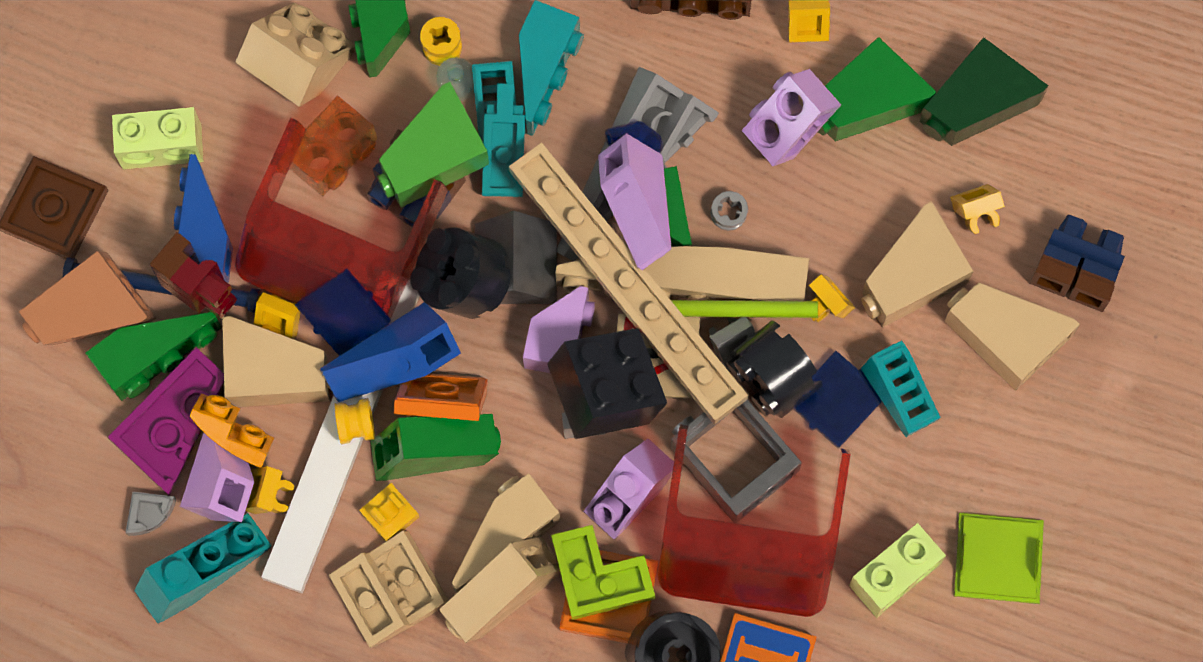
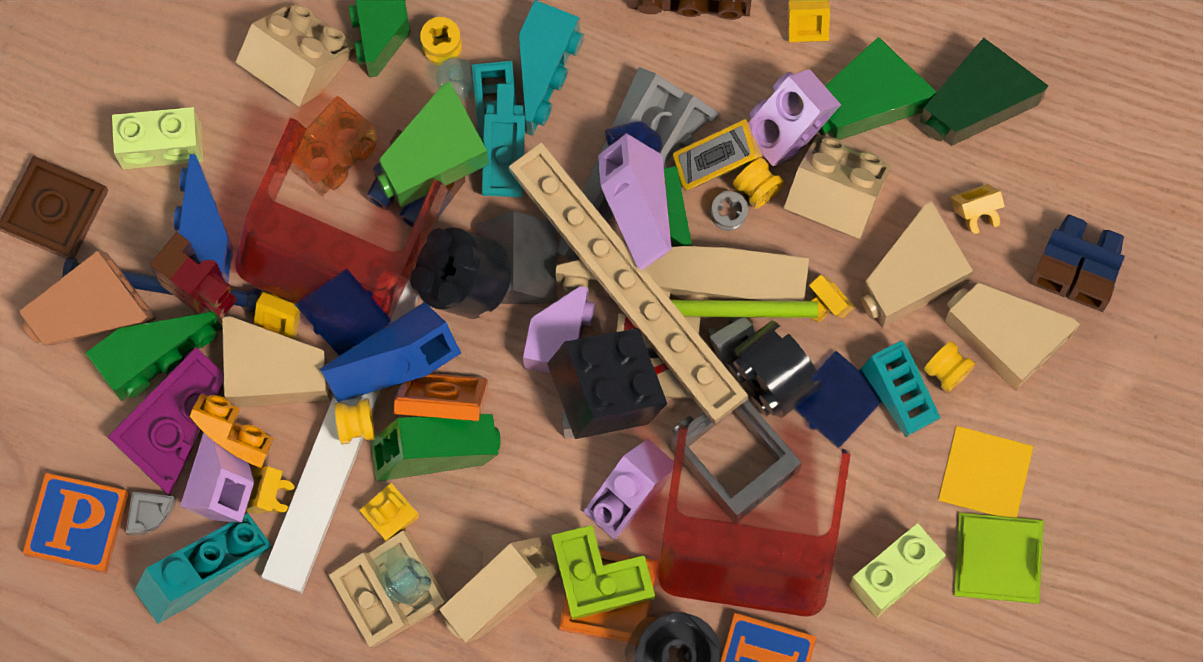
(75, 523): none -> tile
(406, 581): none -> clear light blue piece
(515, 515): tan slope -> none
(716, 155): none -> slope
(758, 183): none -> yellow wheel
(837, 186): none -> tan slope
(949, 366): none -> yellow wheel
(986, 473): none -> yellow sticker

